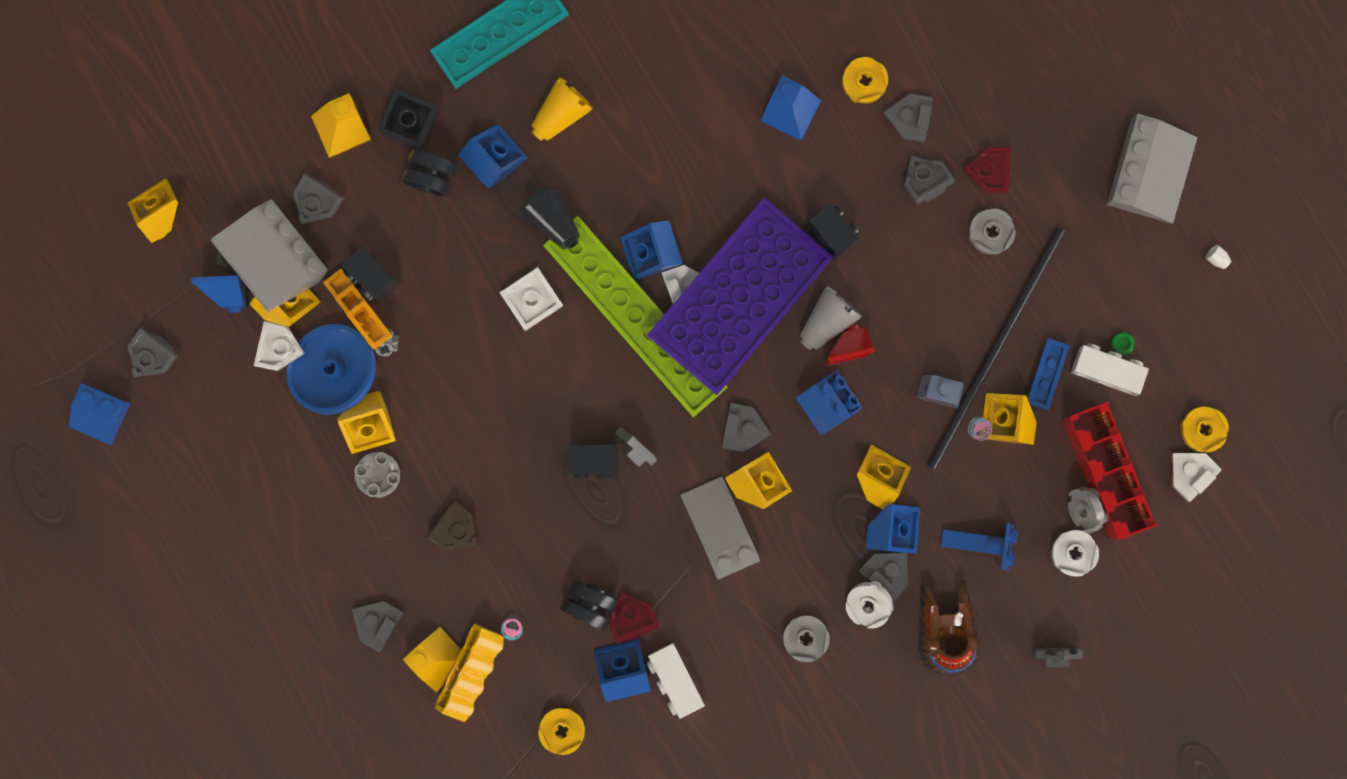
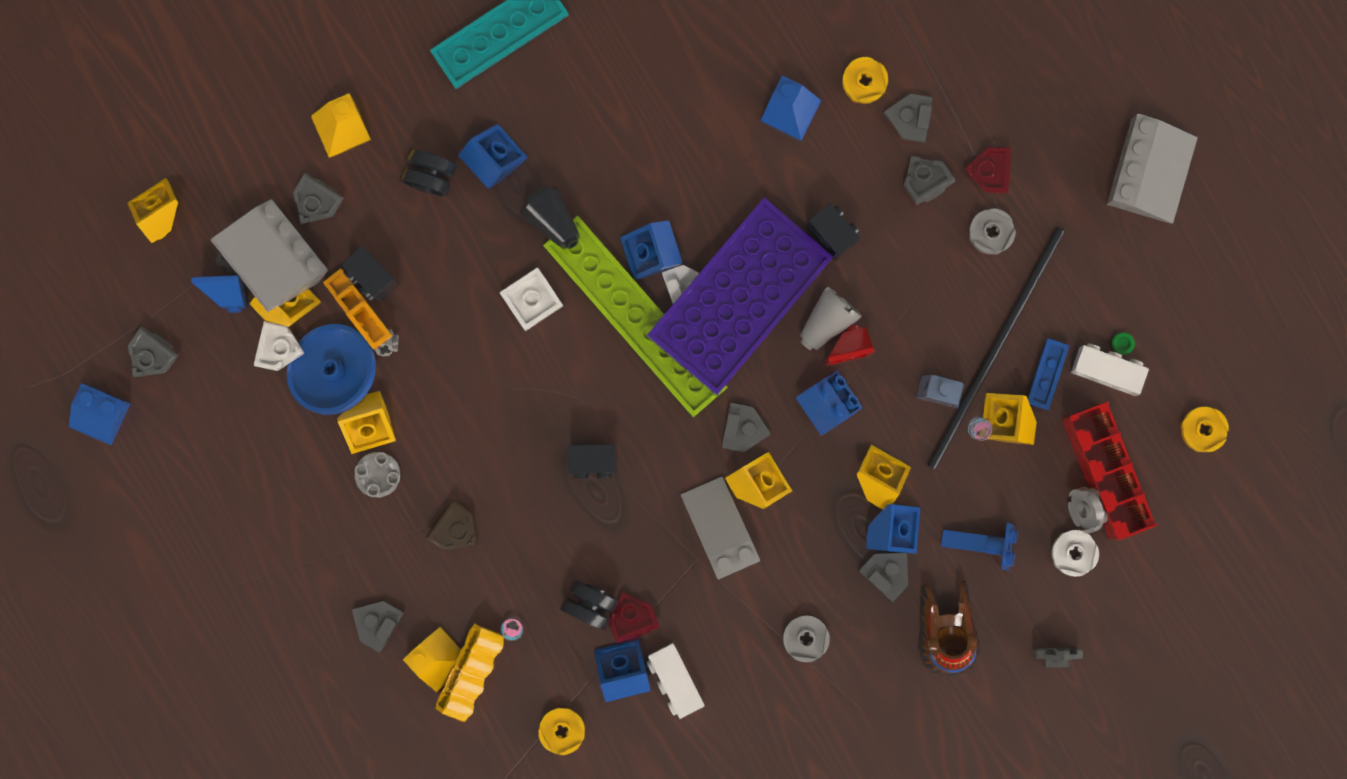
(408, 120): black brick -> none
(560, 110): yellow cone -> none
(634, 449): plate -> none
(878, 596): white plate -> none
(1192, 473): white plate -> none
(1218, 257): white hose -> none

